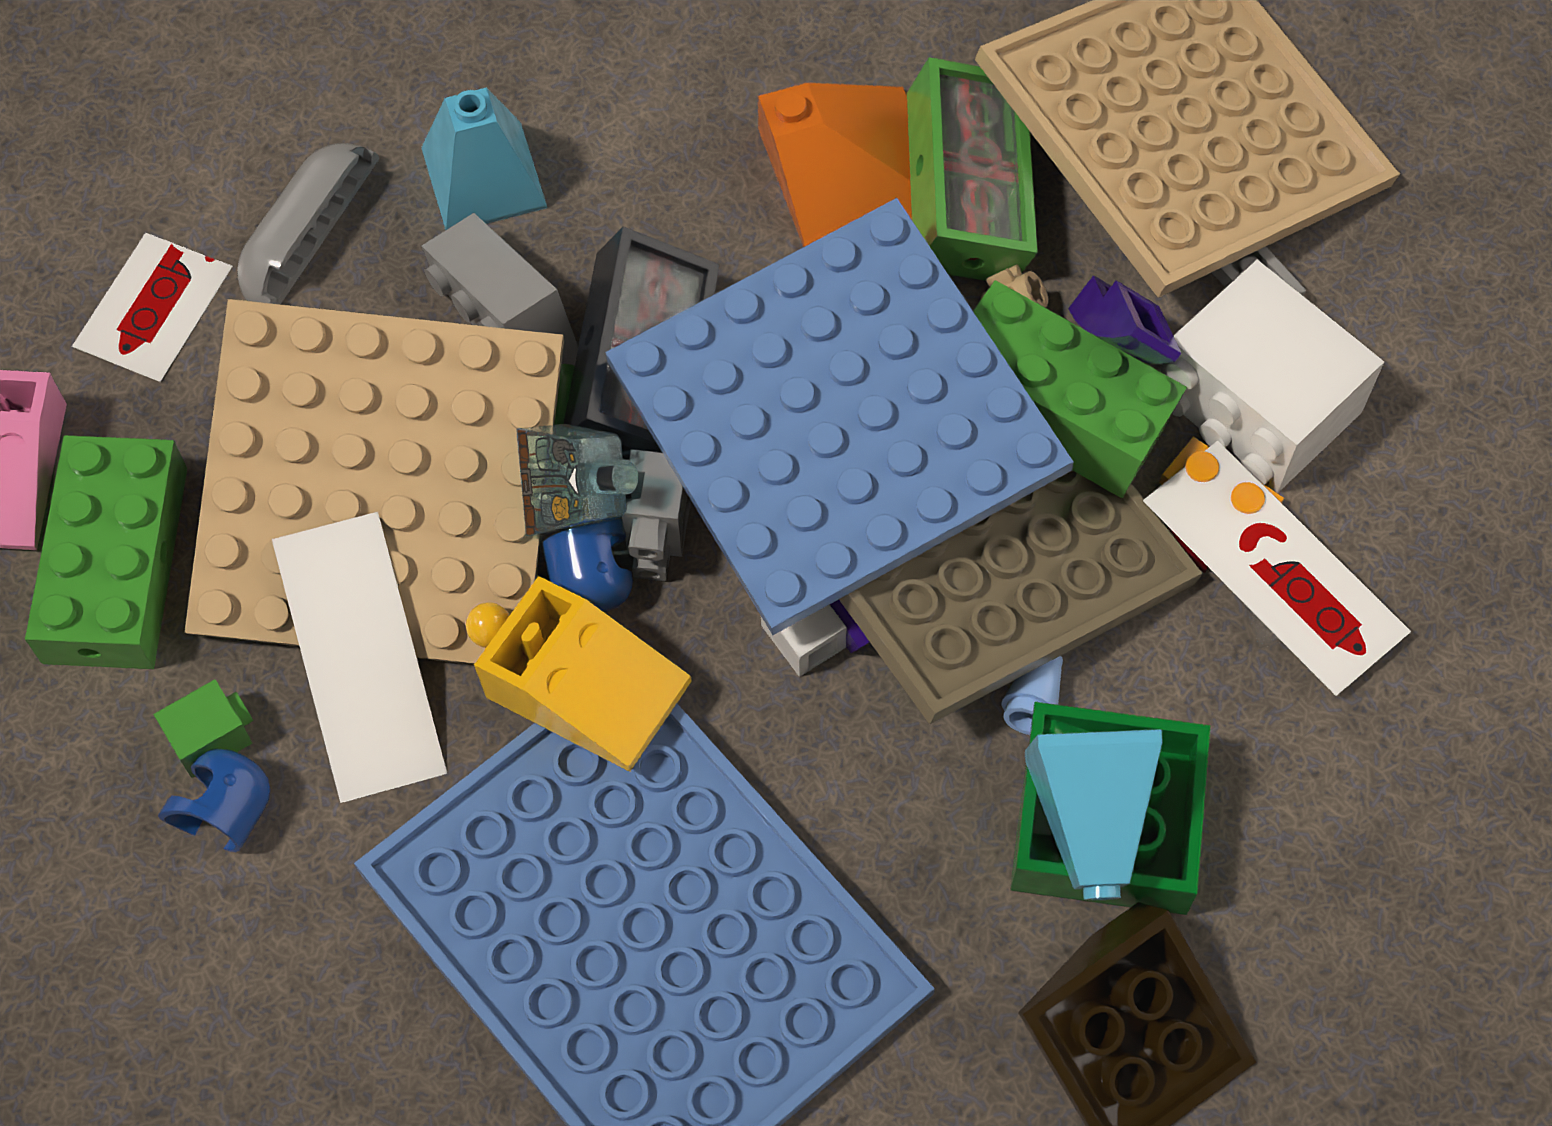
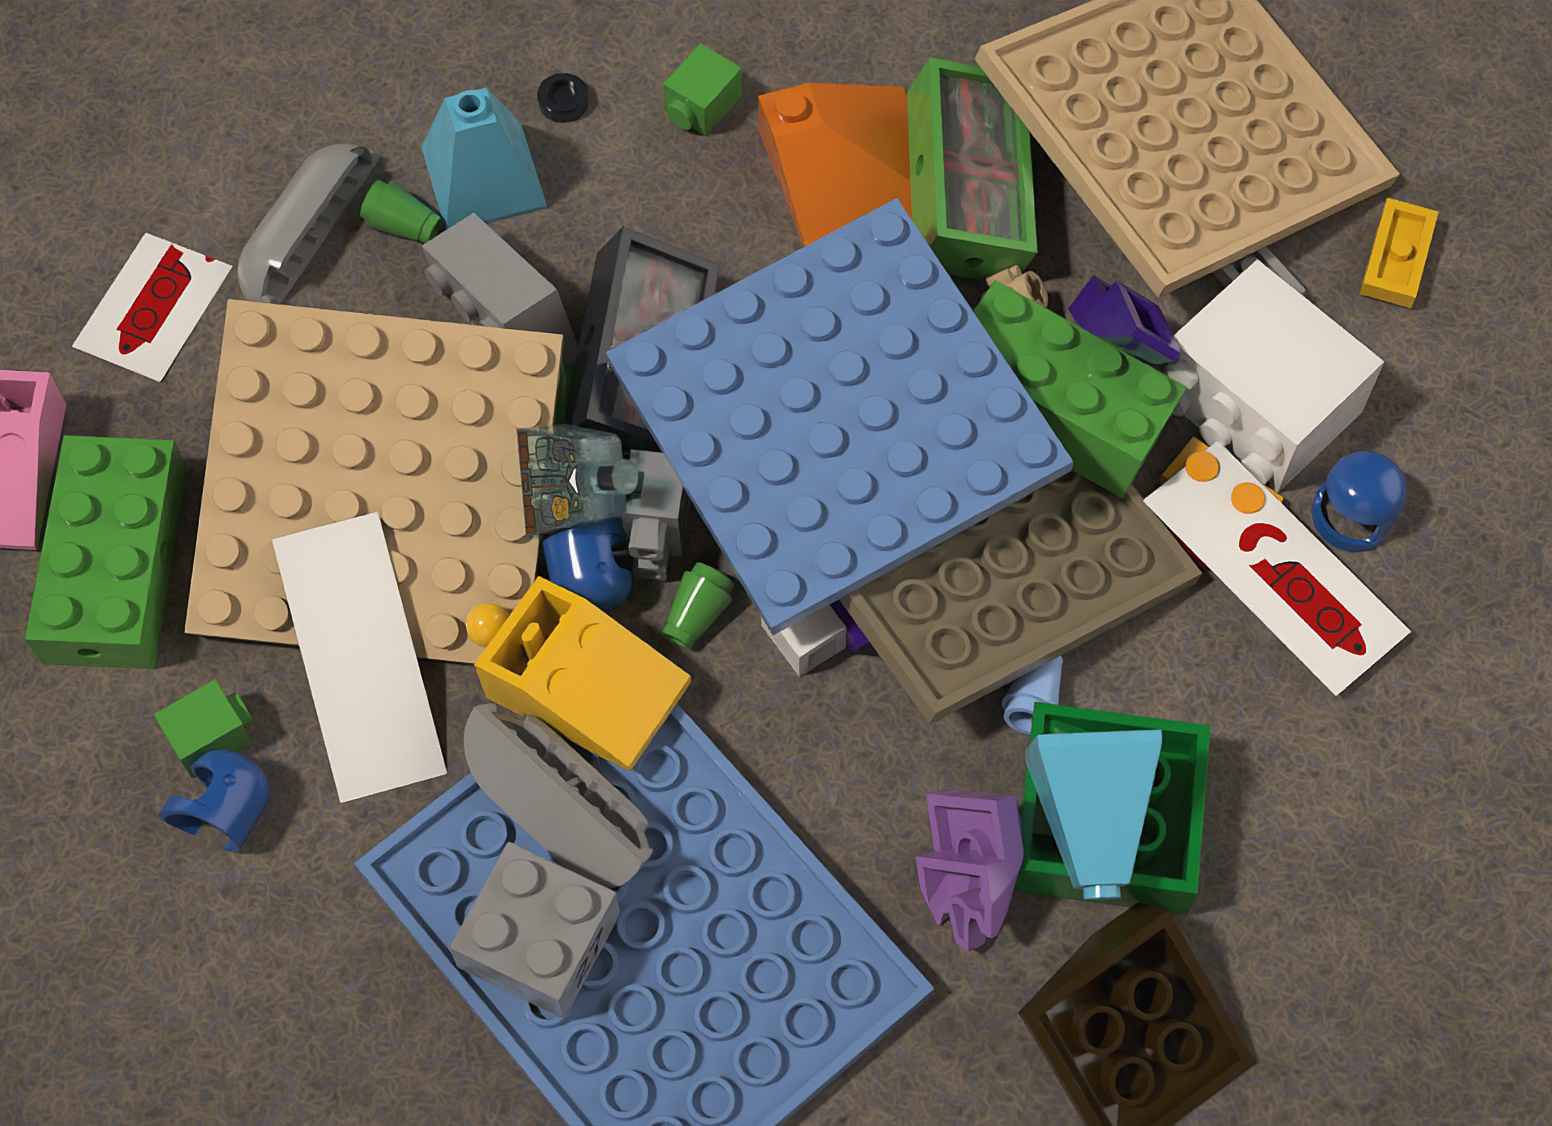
(399, 213): none -> bright green cone
(535, 930): none -> light grey brick
(556, 796): none -> light grey brick
(563, 97): none -> black tile
(697, 604): none -> bright green cone
(702, 90): none -> bright green brick
(972, 861): none -> medium lavender plate
(1366, 491): none -> blue helmet
(1399, 253): none -> yellow plate

